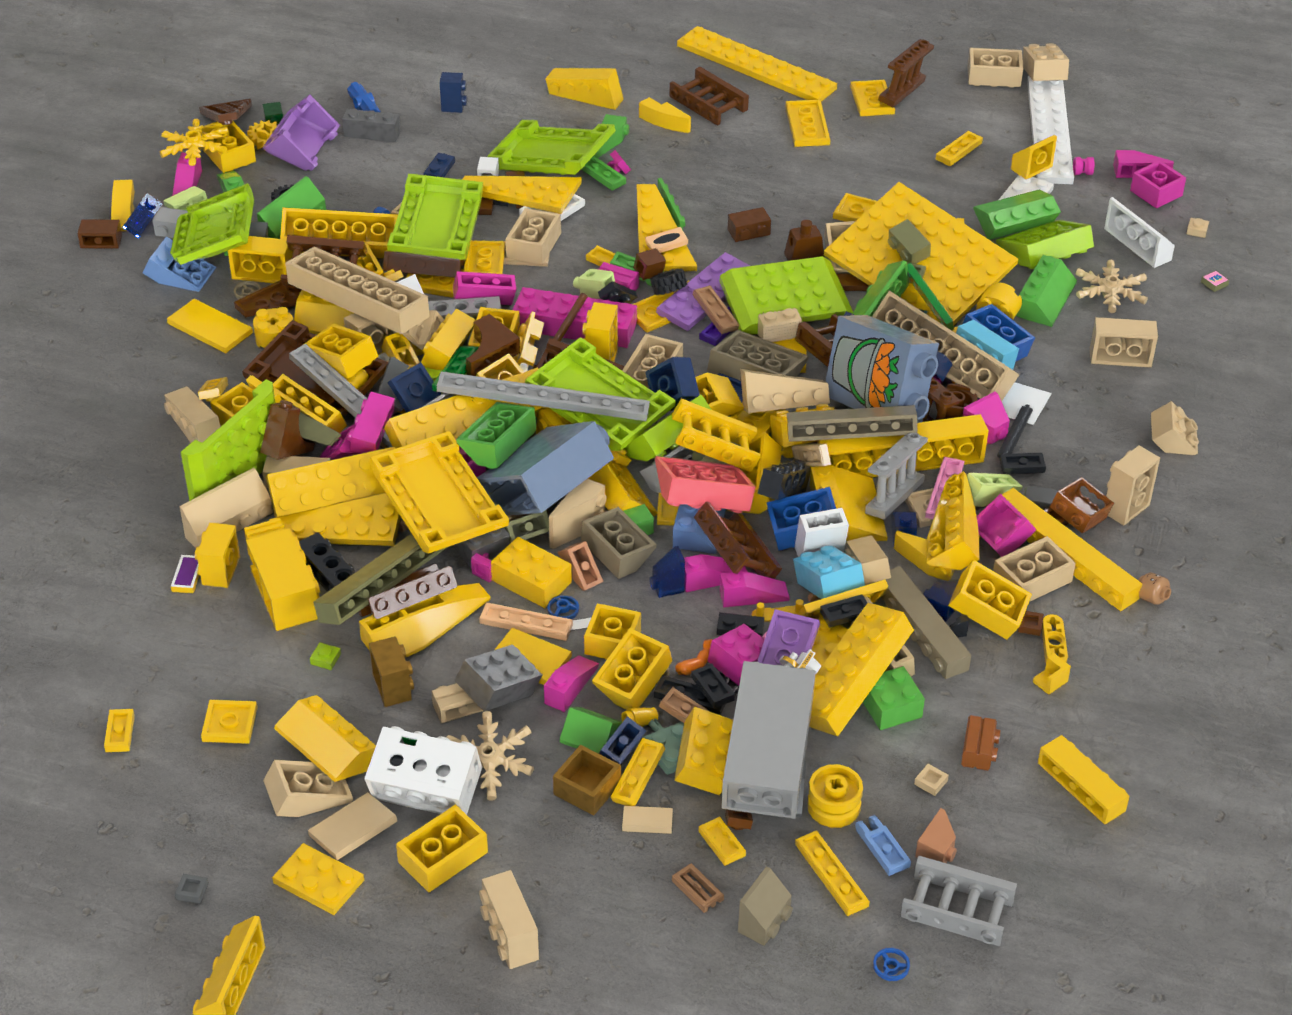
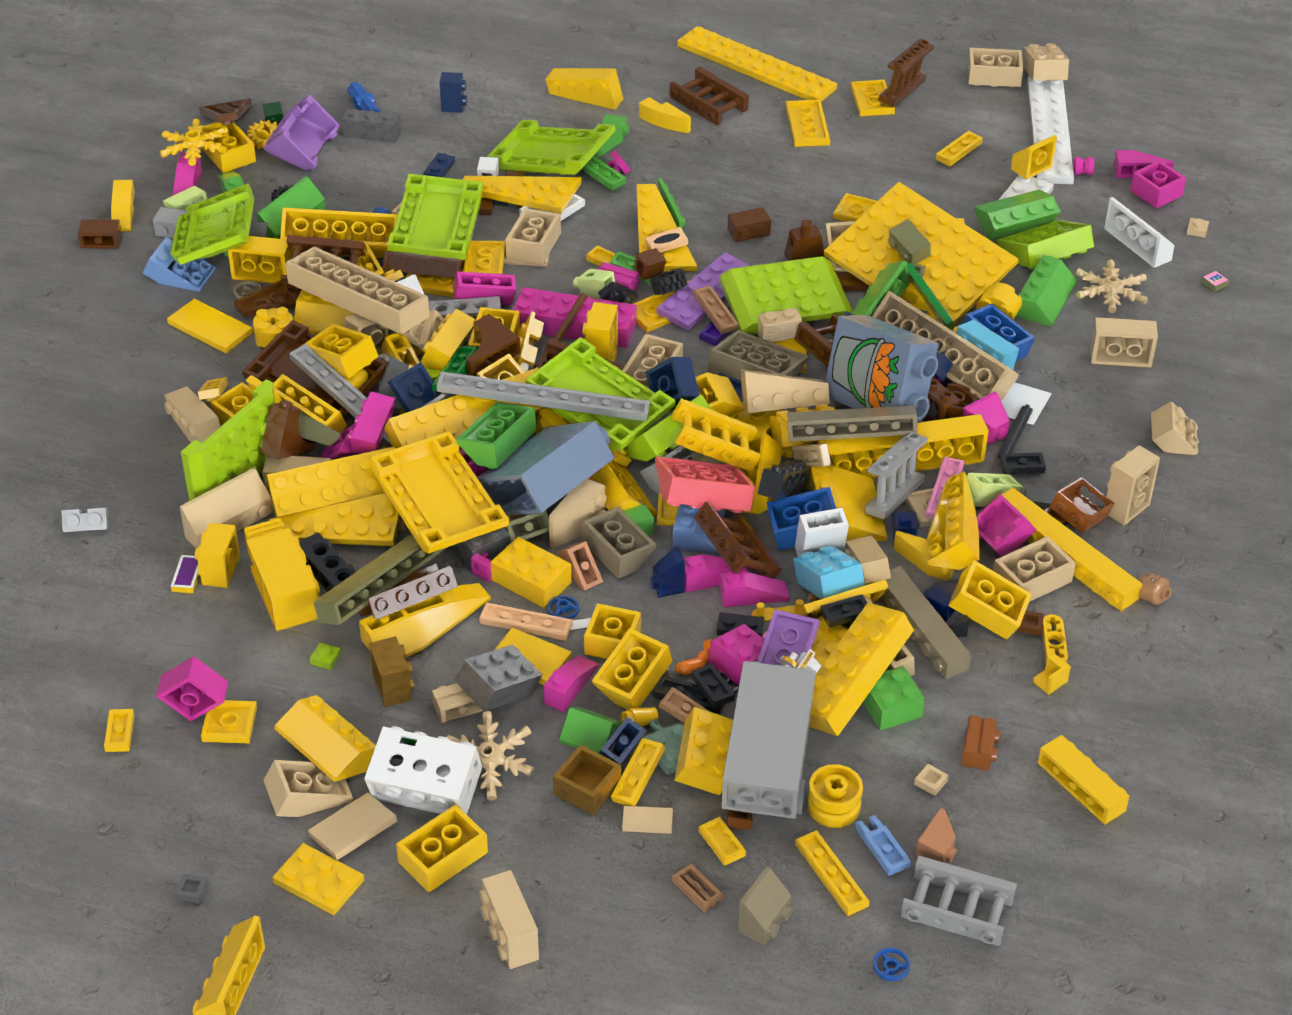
(77, 521): none -> piece
(142, 215): clear blue slope -> none
(192, 688): none -> dark pink brick

